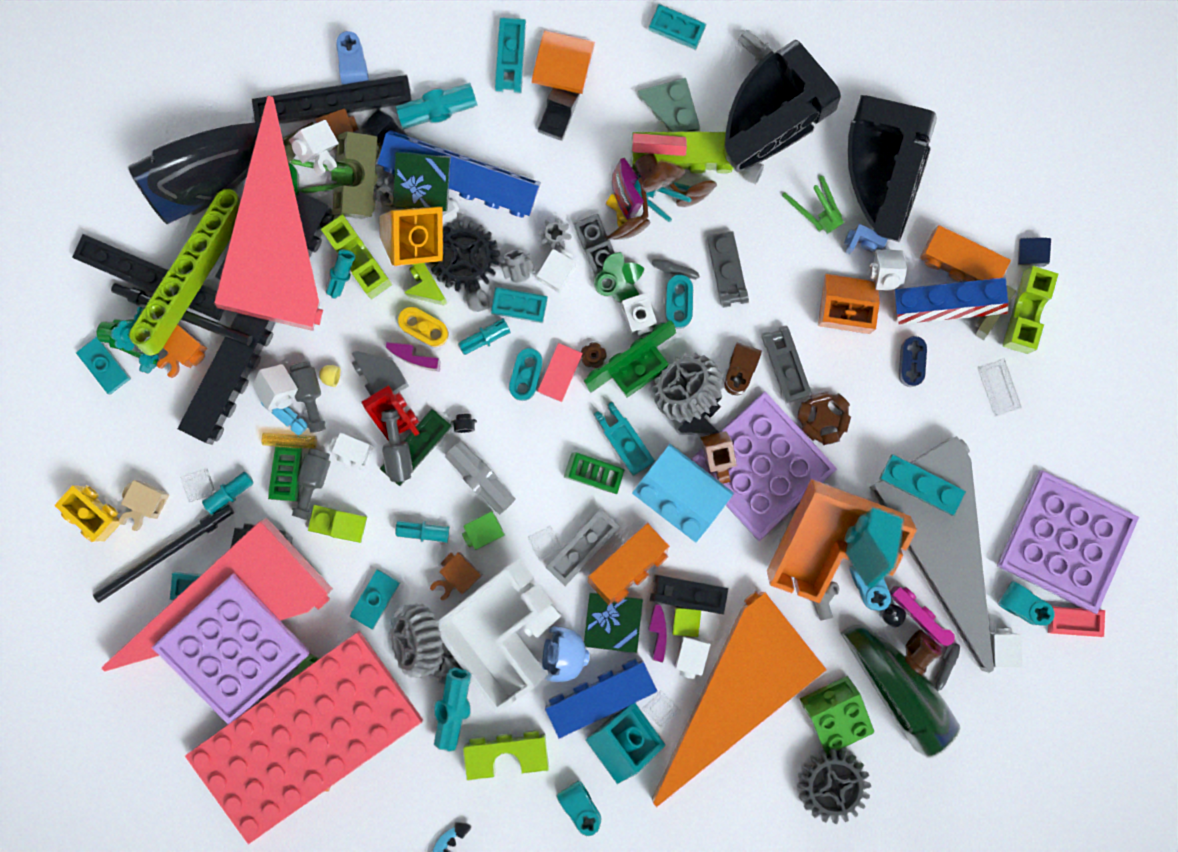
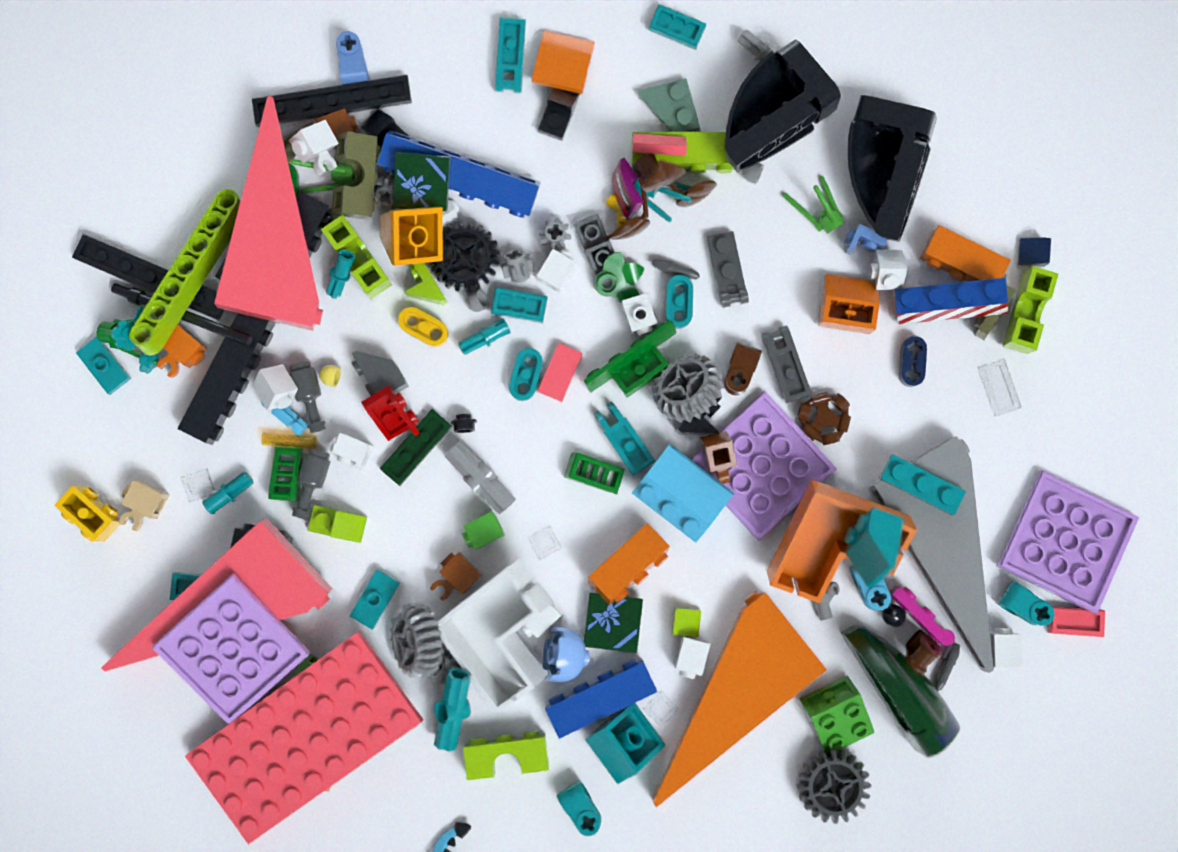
(194, 169): black panel -> none
(206, 524): black bar -> none
(395, 452): dark grey piece -> none
(407, 354): magenta slope -> none
(422, 531): teal axle -> none
(436, 106): teal piece -> none
(582, 547): light grey plate -> none
(600, 353): reddish brown plate -> none
(658, 625): magenta slope -> none
(690, 594): black plate -> none

